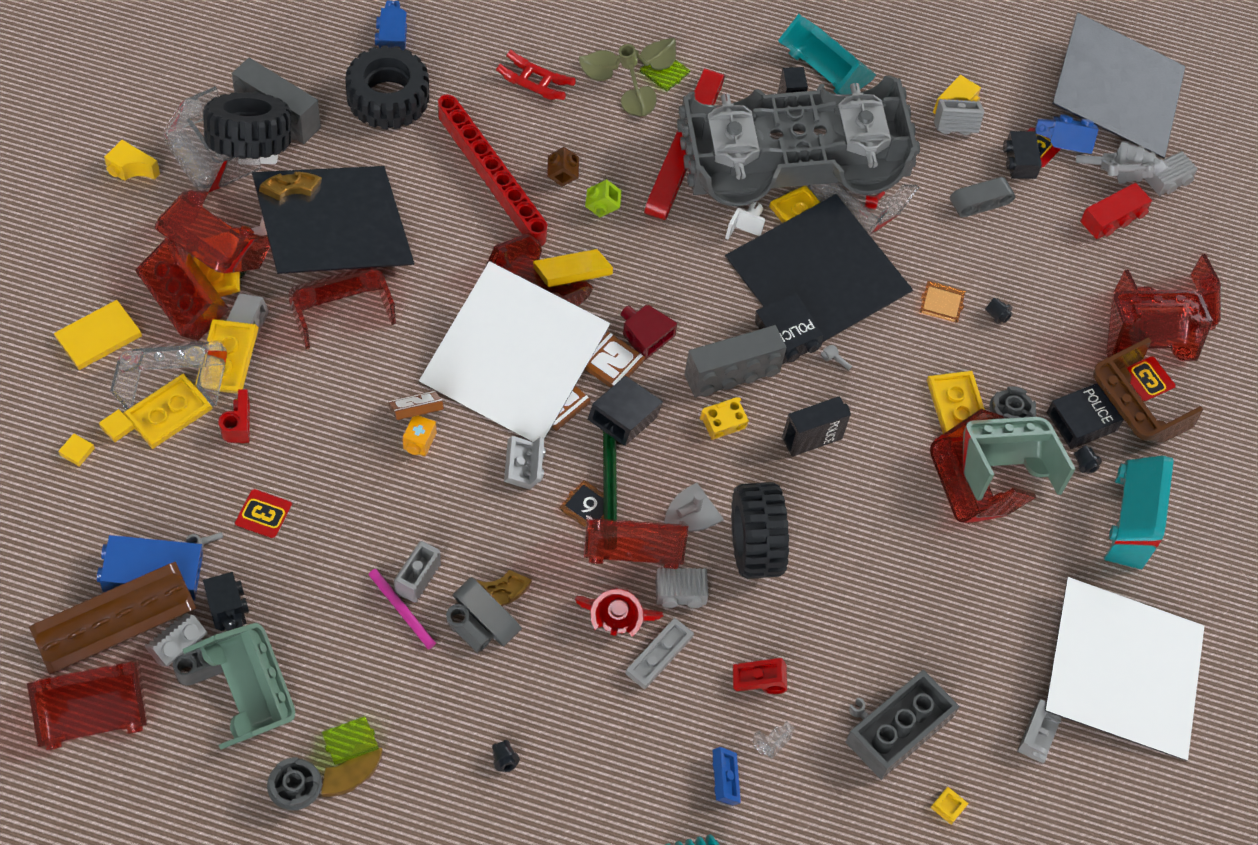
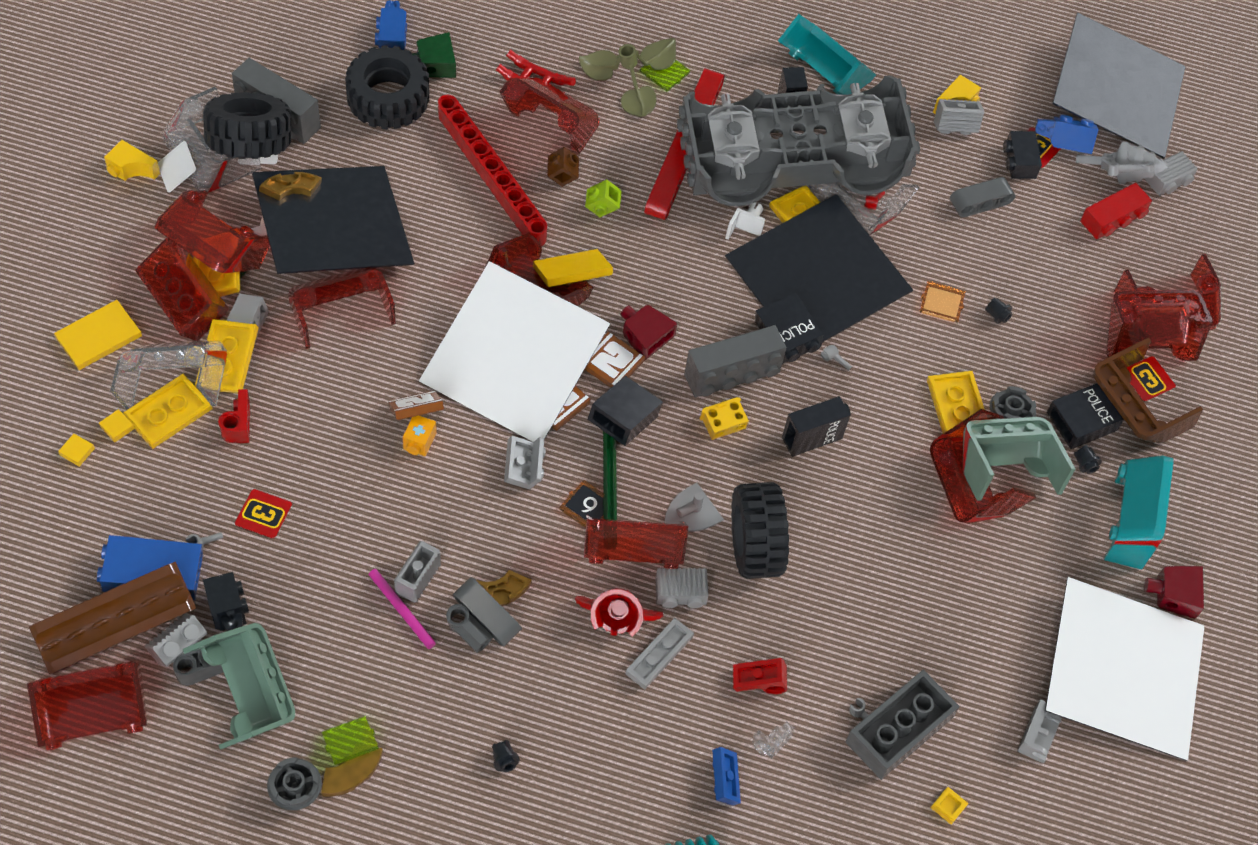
(176, 166): none -> white sticker
(437, 55): none -> dark green torso
(574, 117): none -> clear red windscreen
(1179, 589): none -> dark red torso

